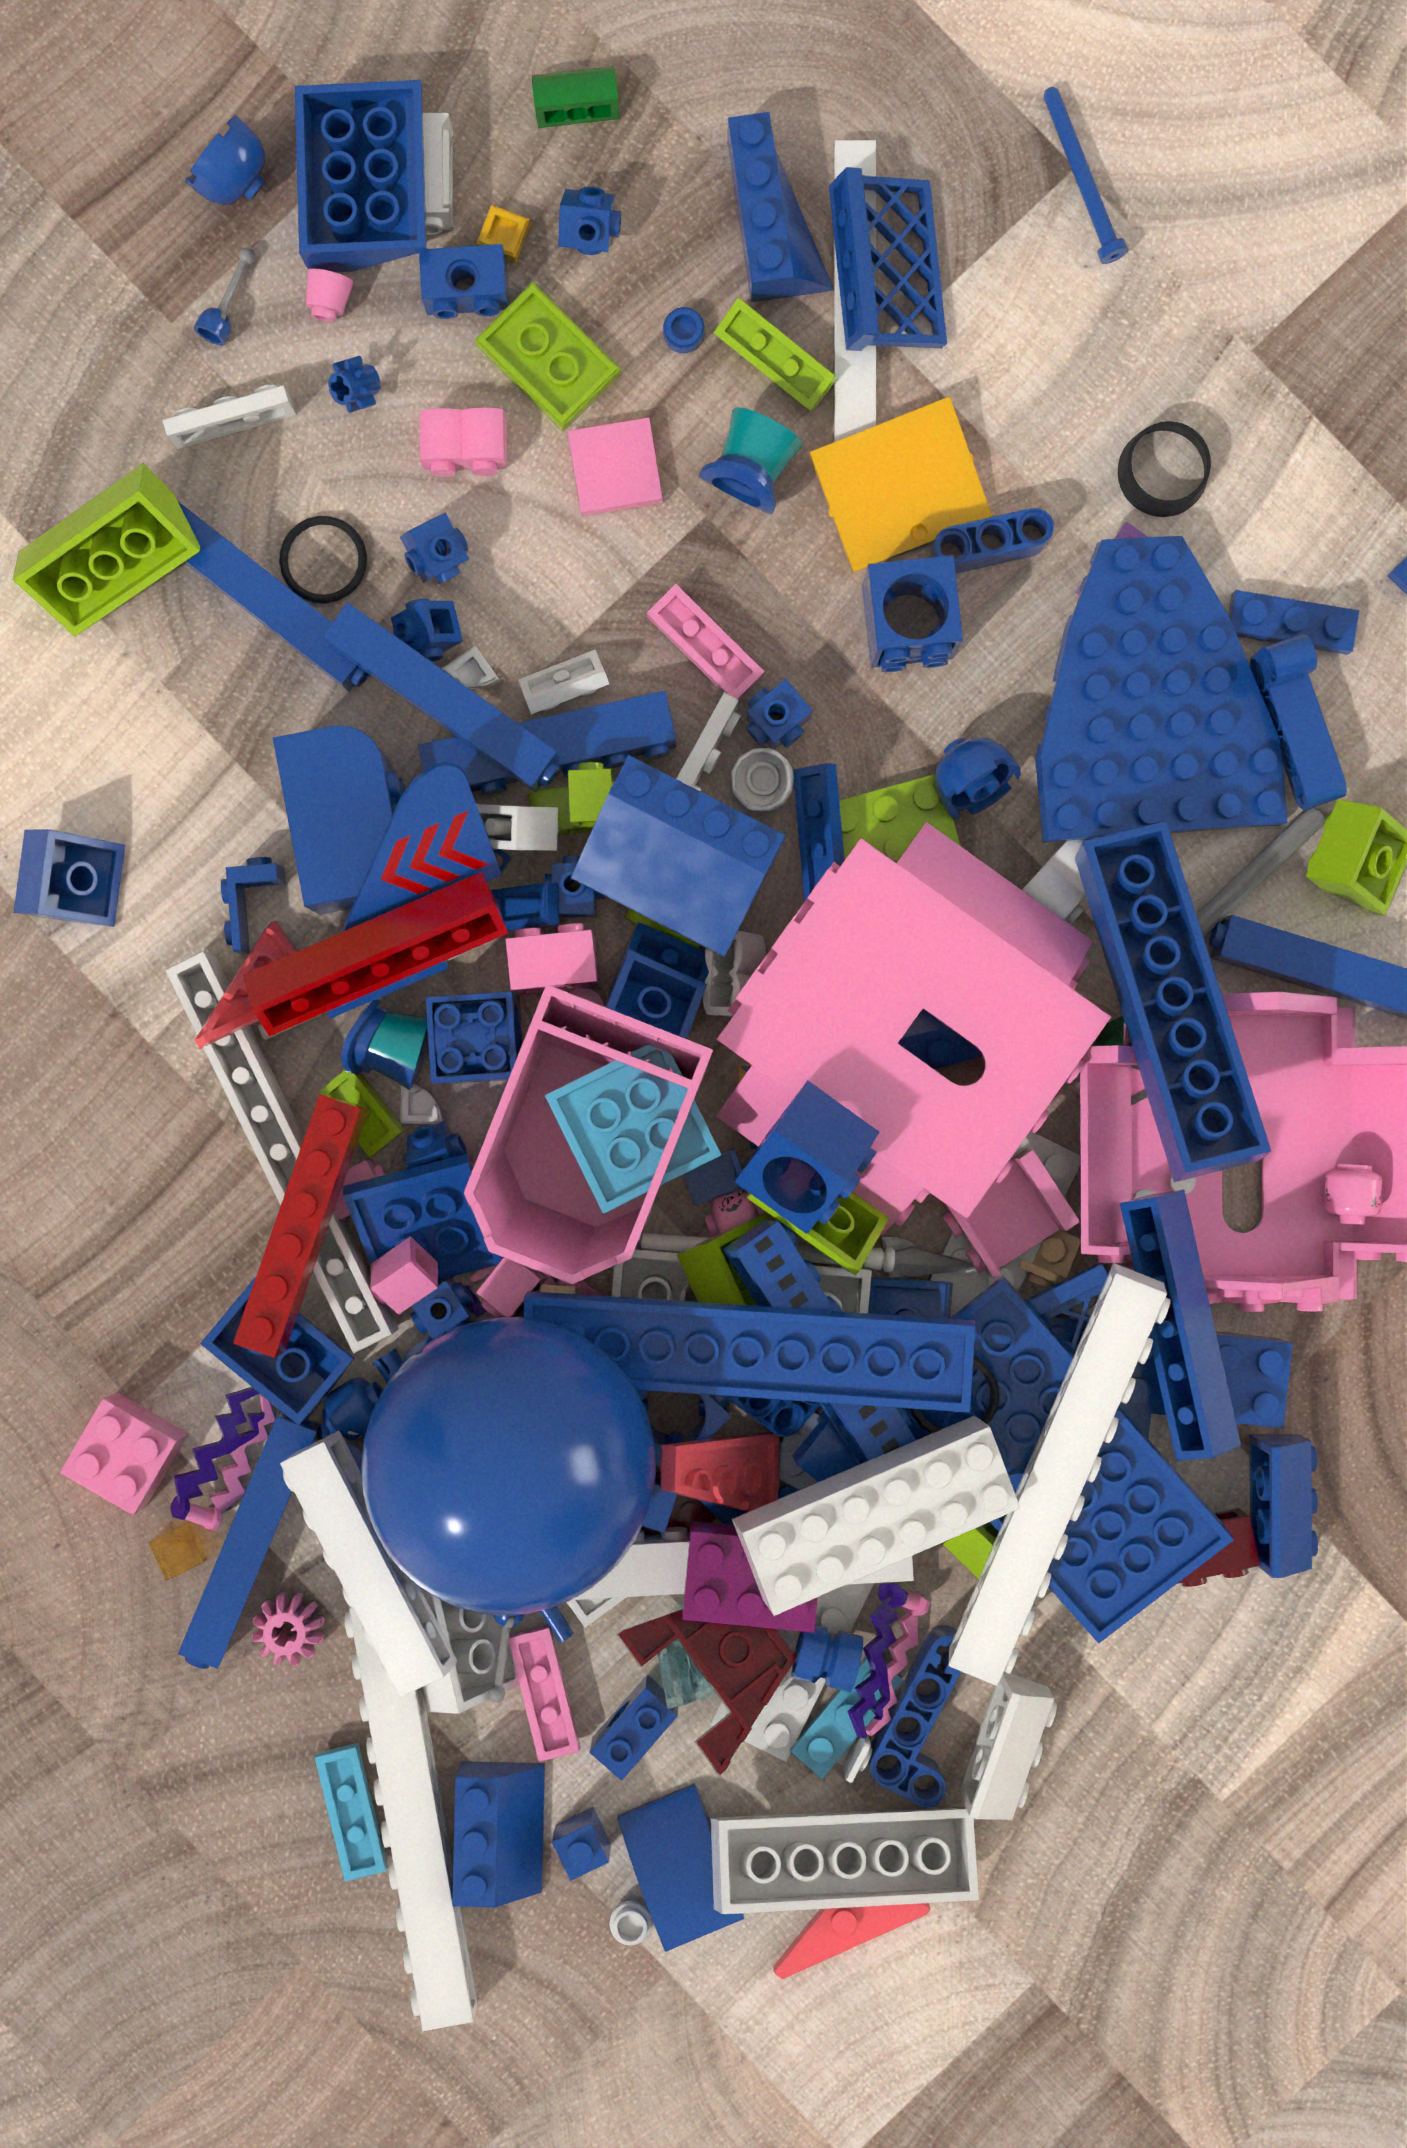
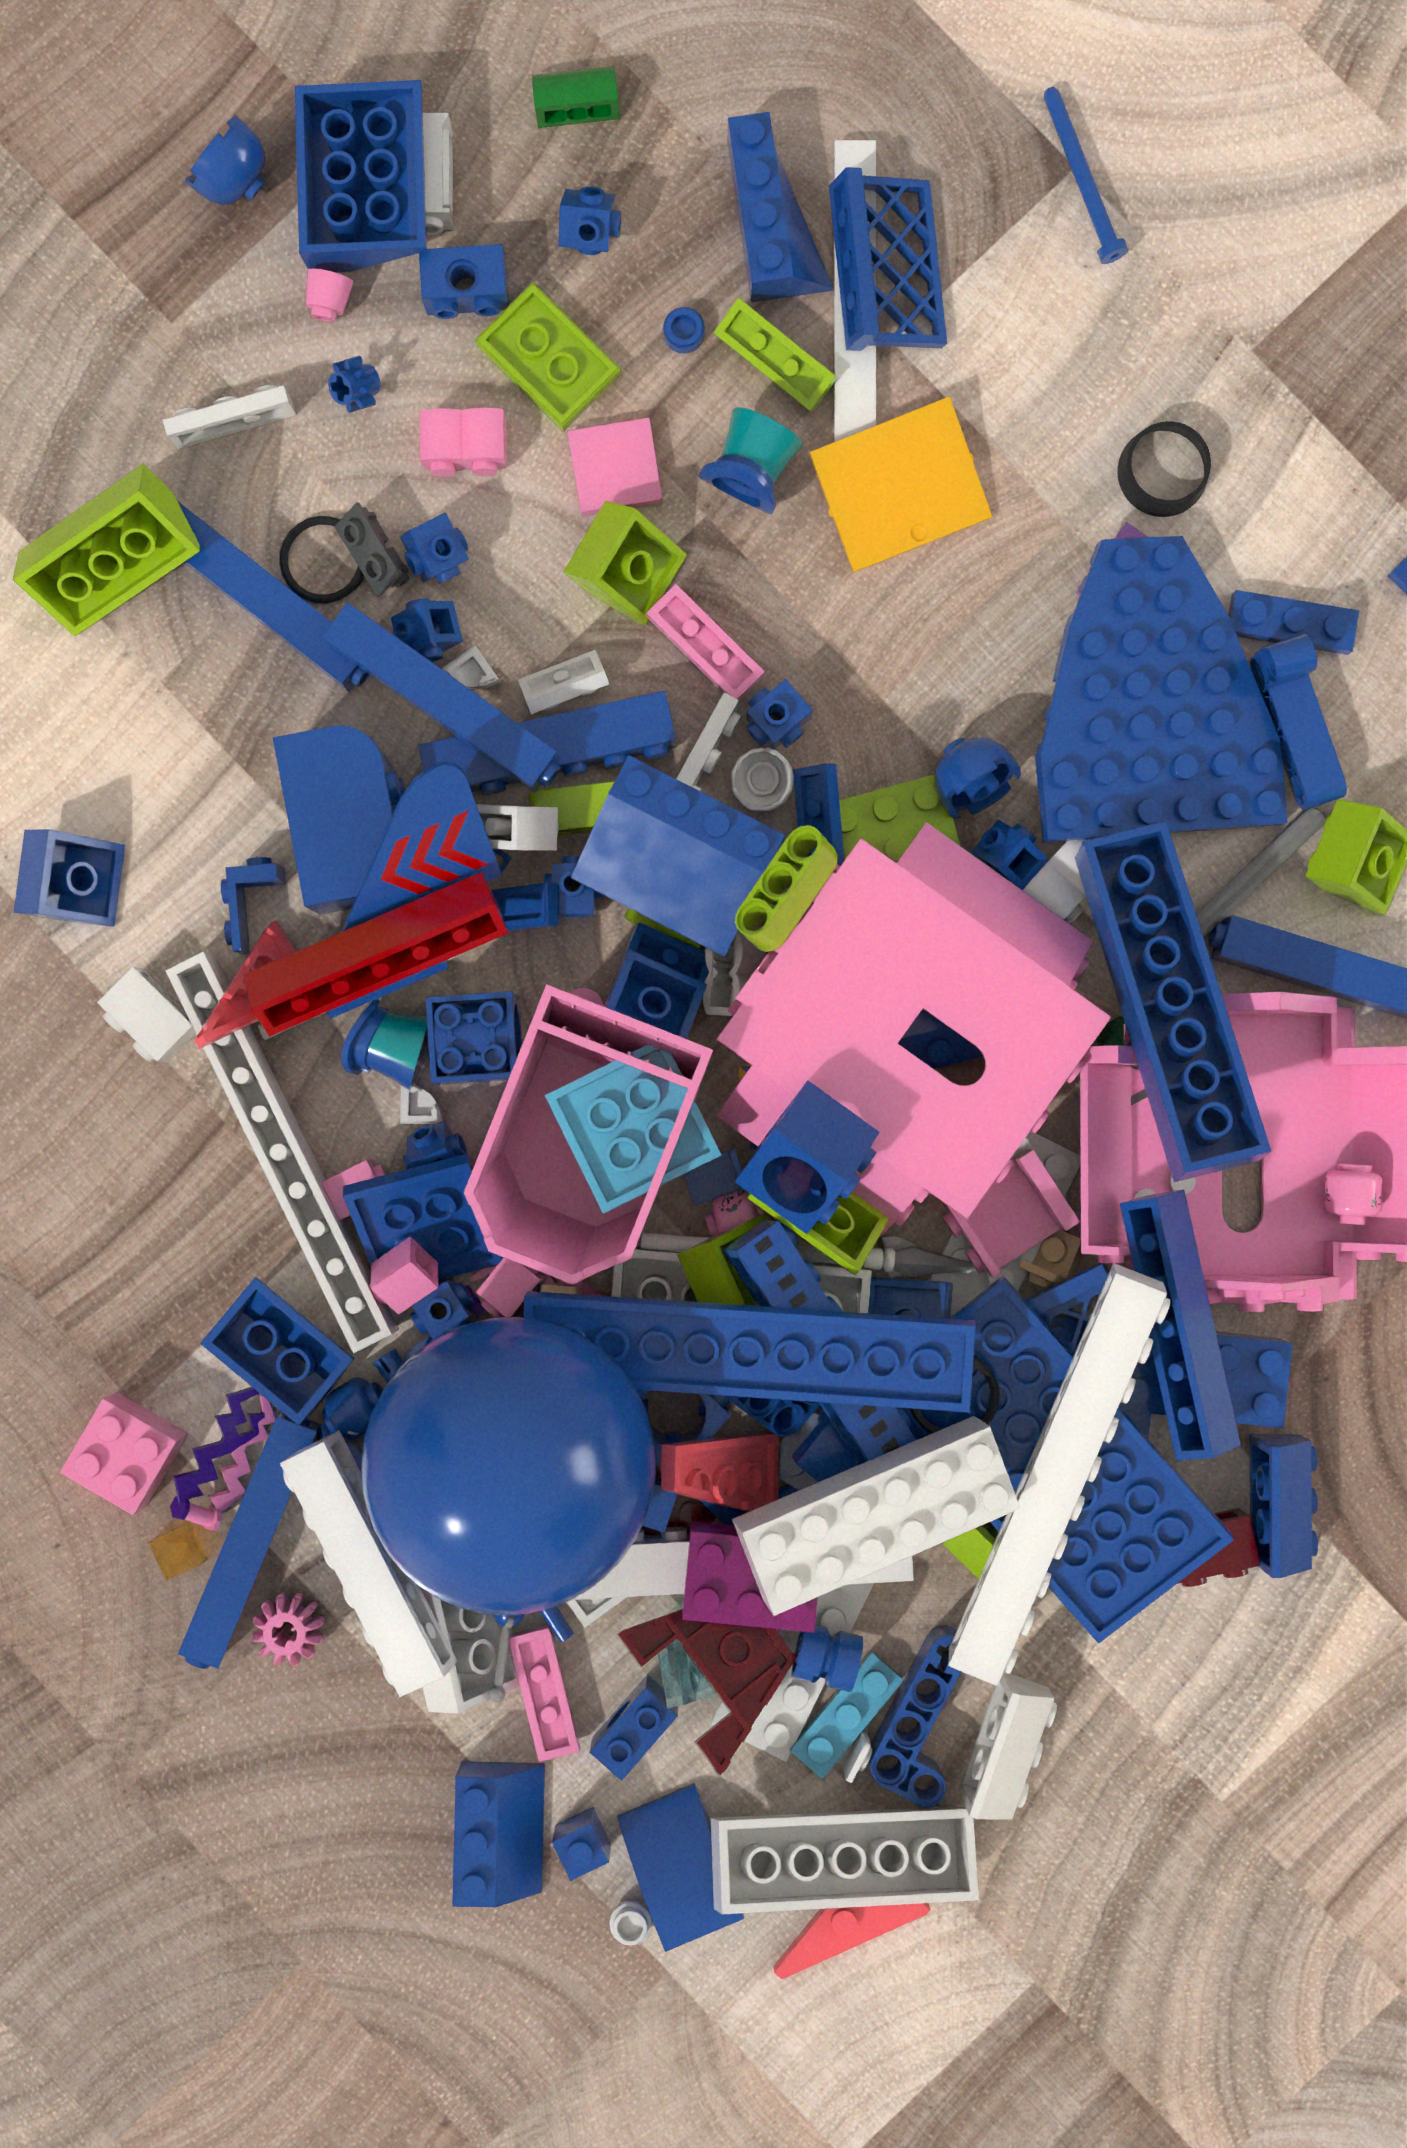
(147, 1016): none -> white brick
(214, 323): hinge -> none
(301, 1225): red brick -> none
(351, 1812): medium azure plate -> none
(367, 546): none -> dark grey hinge
(380, 1123): lime plate -> none
(418, 1842): white brick -> none
(505, 229): yellow tile -> none
(558, 959): bright pink brick -> none
(588, 792): lime brick -> none
(625, 561): none -> lime slope
(786, 868): none -> lime beam
(881, 1673): dark purple piece -> none
(926, 578): blue brick -> none
(1005, 527): blue beam -> none
(1010, 853): none -> blue brick

